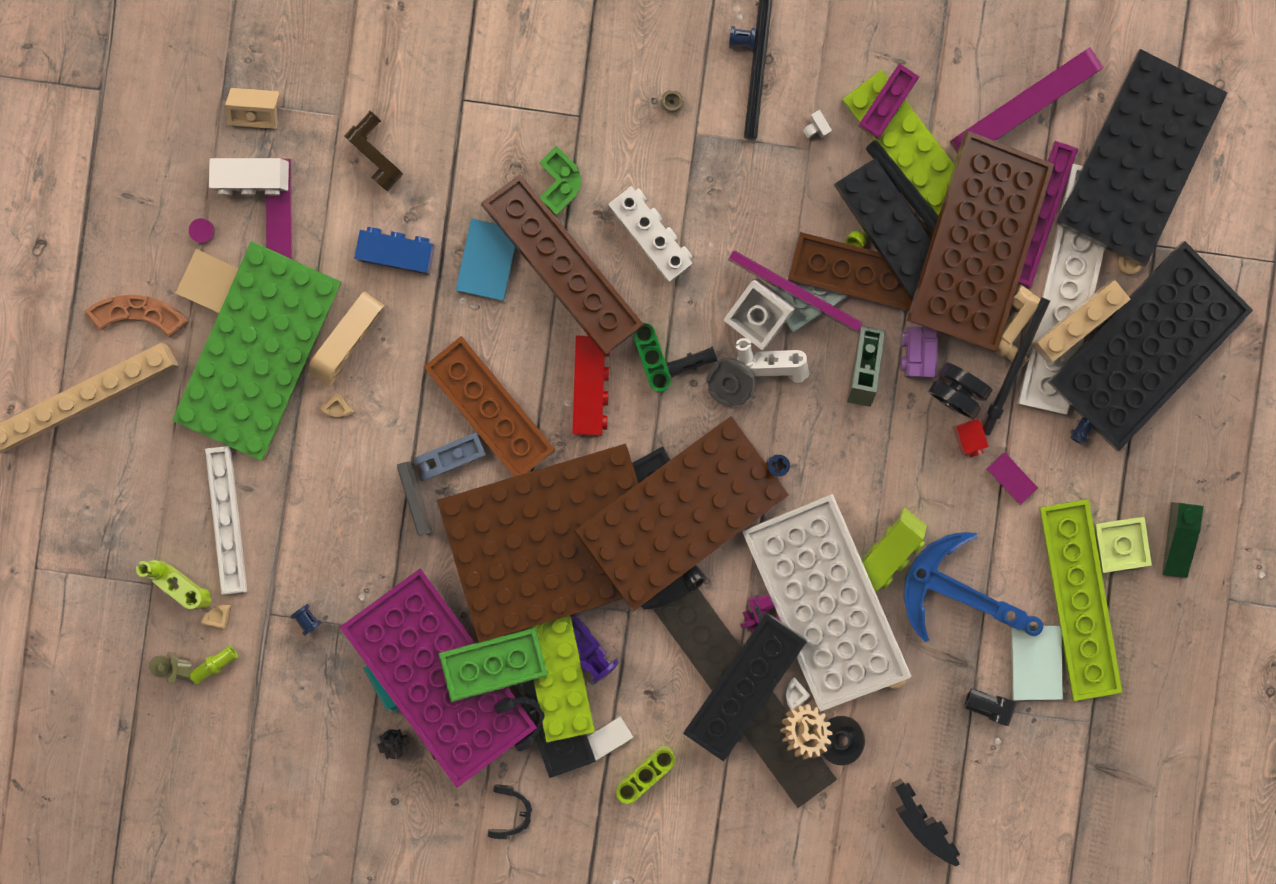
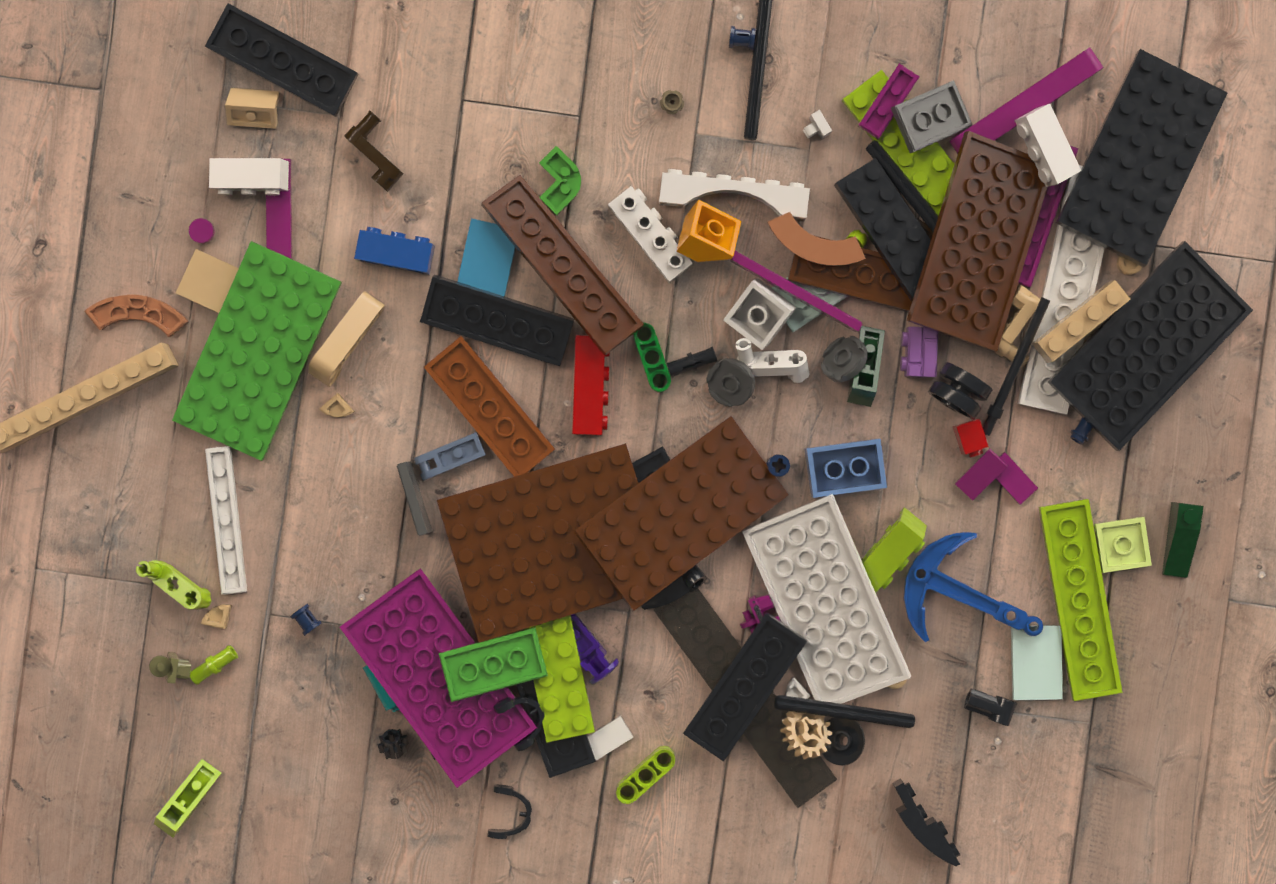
(186, 798): none -> lime slope
(281, 60): none -> black plate
(497, 320): none -> black plate
(683, 189): none -> white arch
(708, 234): none -> light orange slope
(814, 248): none -> nougat tile
(844, 359): none -> dark grey tile
(844, 711): none -> black axle
(845, 468): none -> medium blue brick
(931, 116): none -> tile
(981, 474): none -> magenta tile
(1047, 145): none -> white brick

